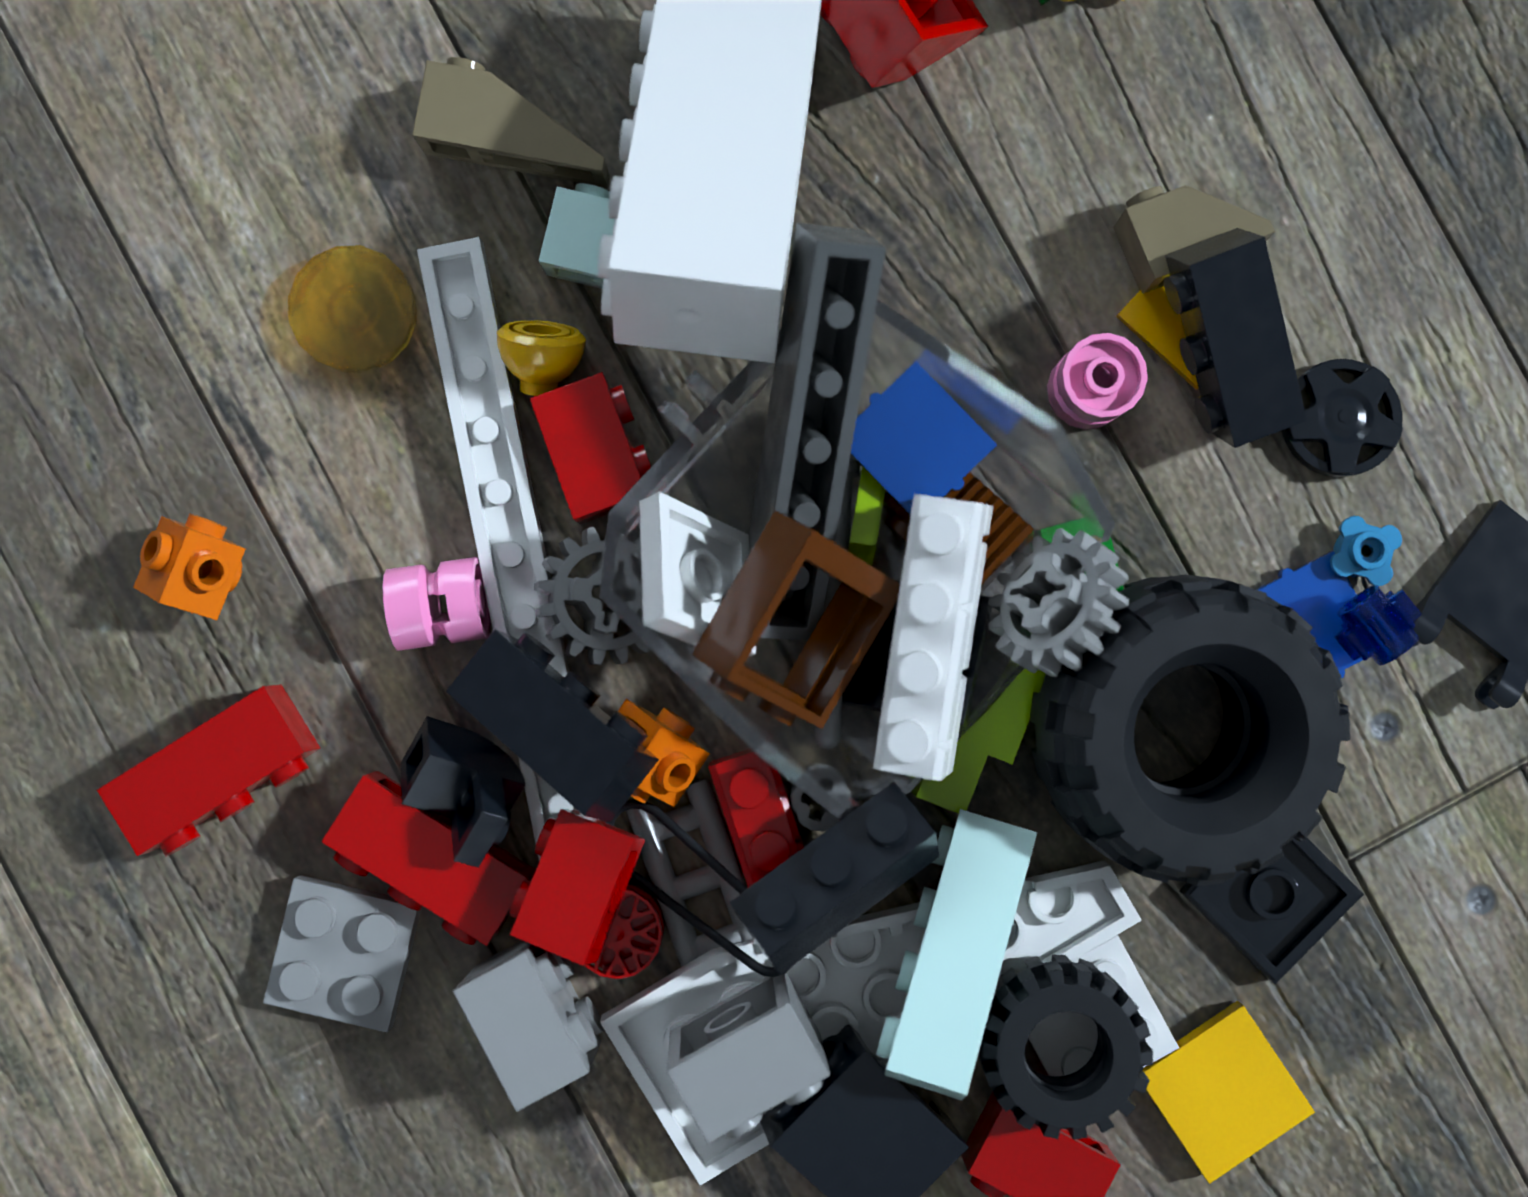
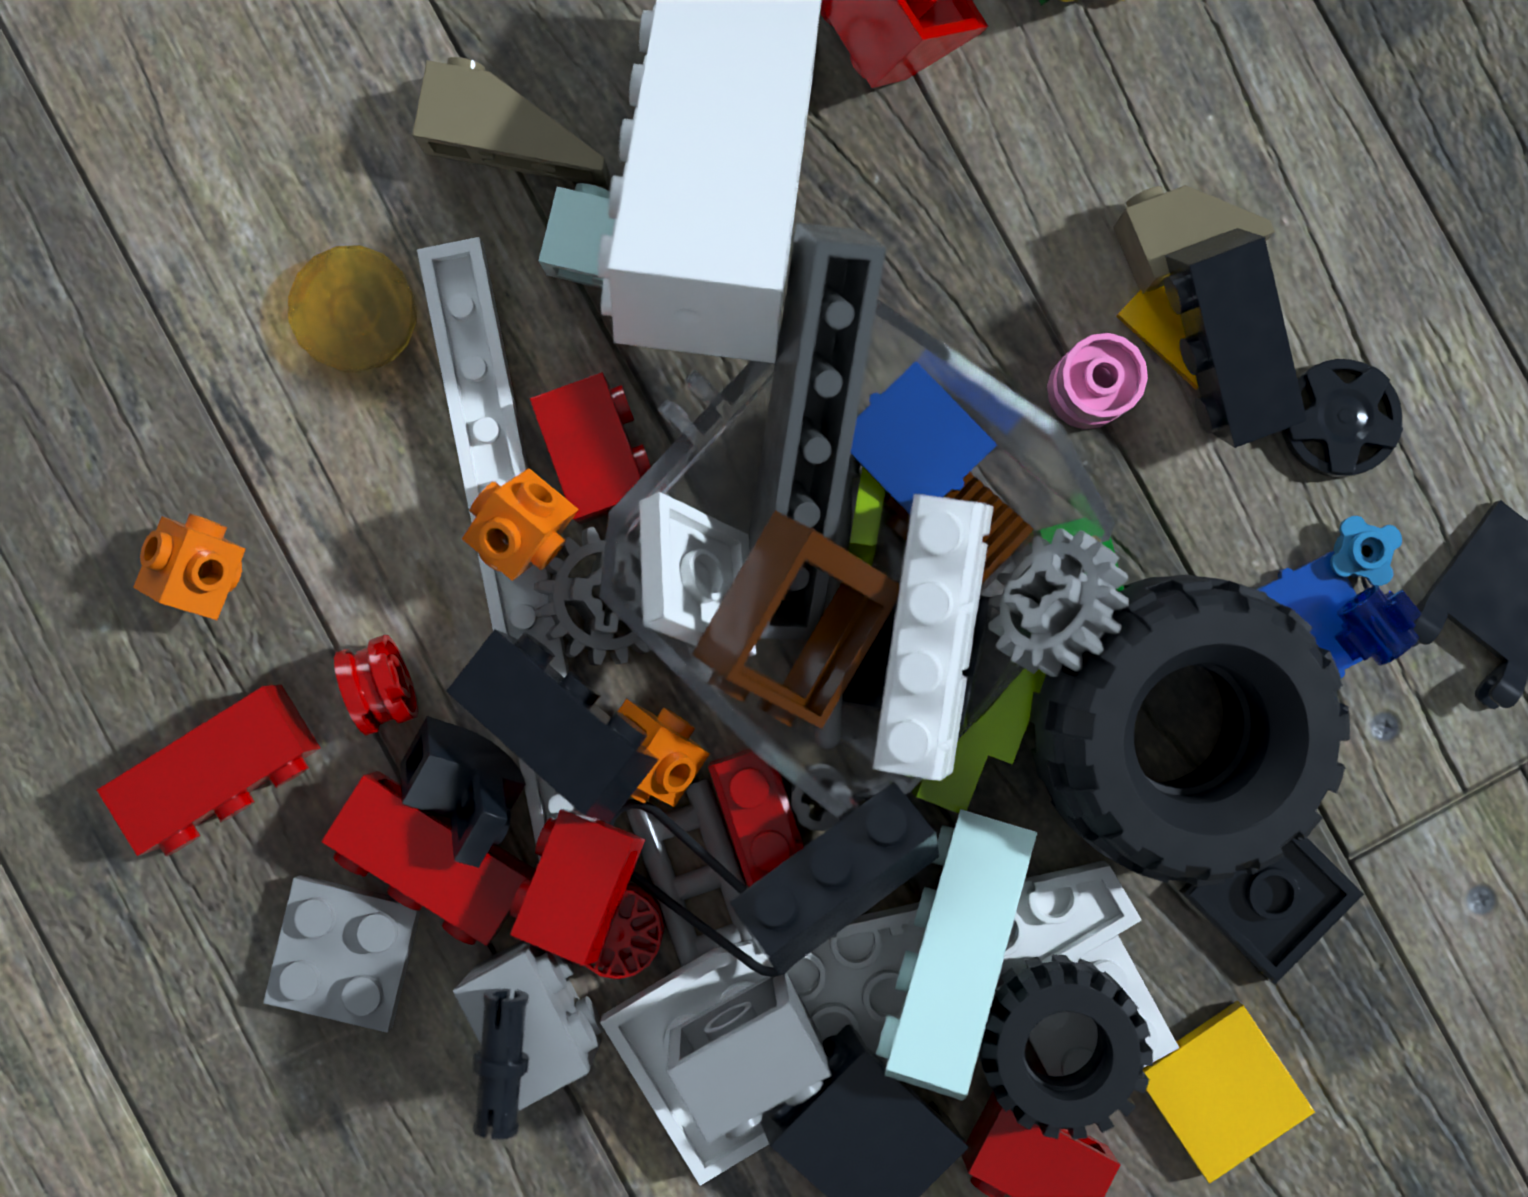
(376, 685): none -> red wheel
(414, 604): bright pink wheel -> none
(500, 1063): none -> black pin
(519, 524): none -> orange brick
(540, 353): yellow brick -> none

